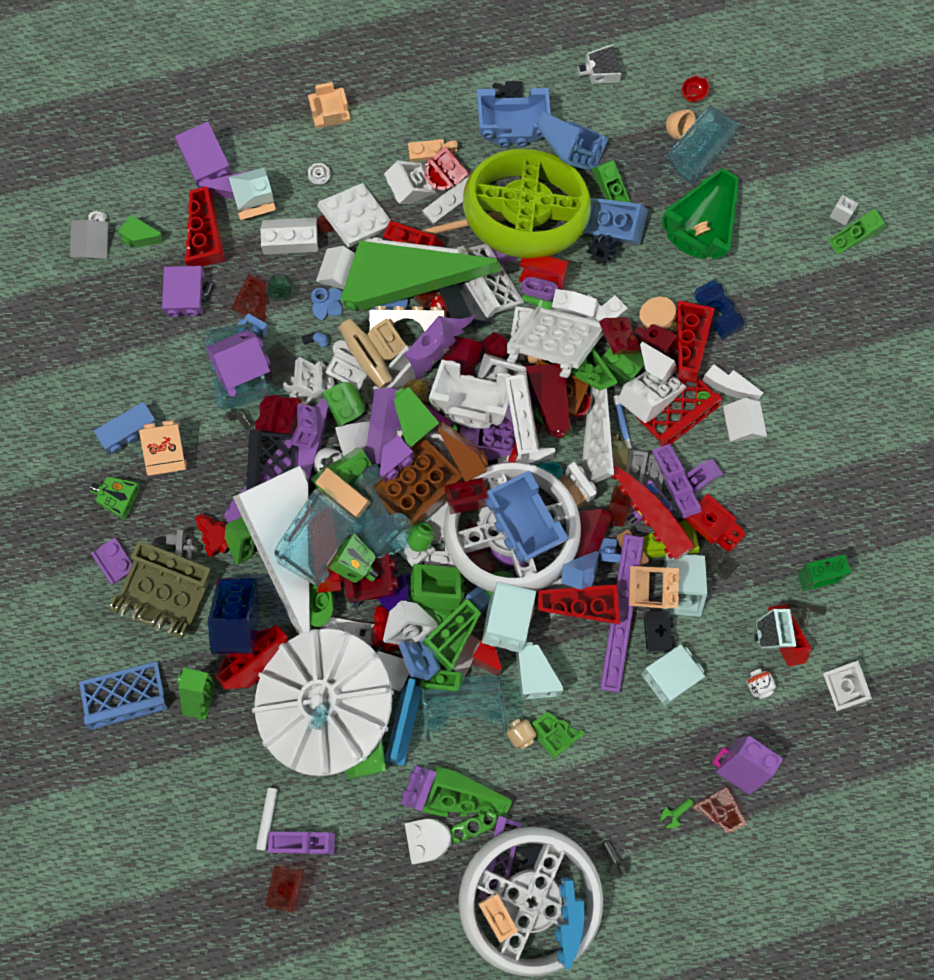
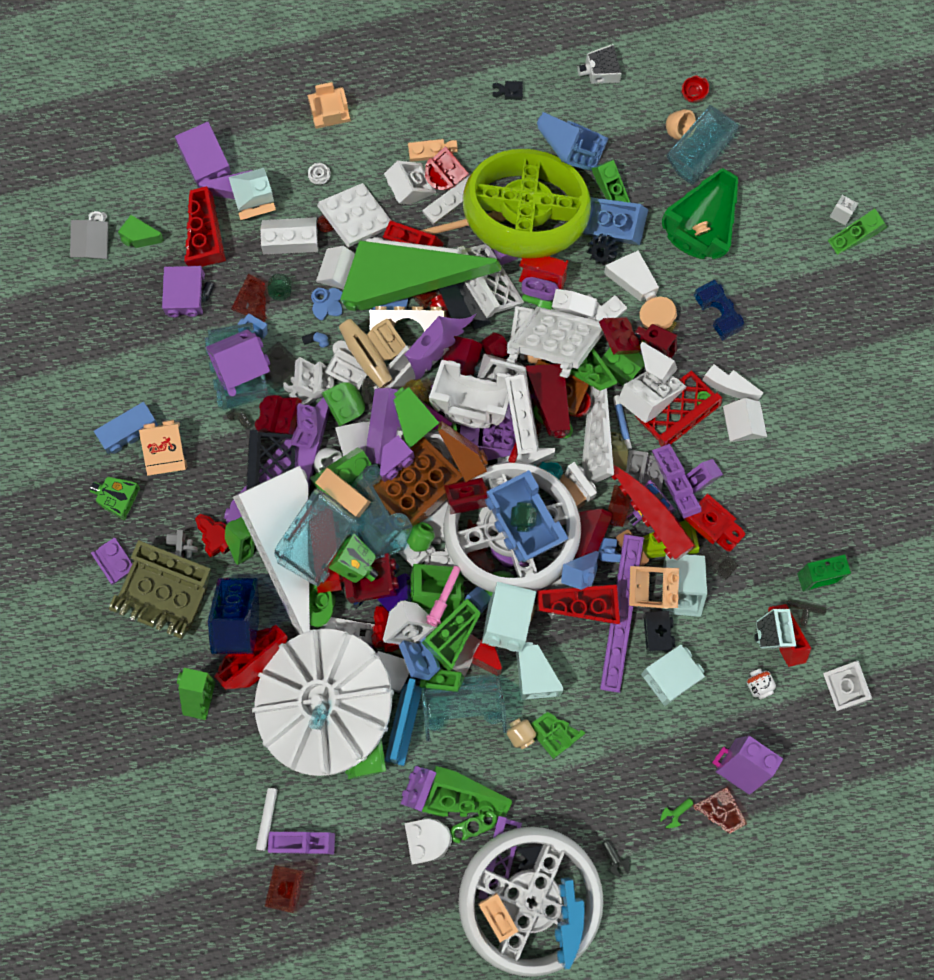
(129, 710): medium blue fence -> none
(439, 607): none -> bright pink pin
(511, 119): medium blue cylinder -> none
(523, 516): none -> clear green head
(633, 276): none -> white slope
(692, 335): red wedge -> none

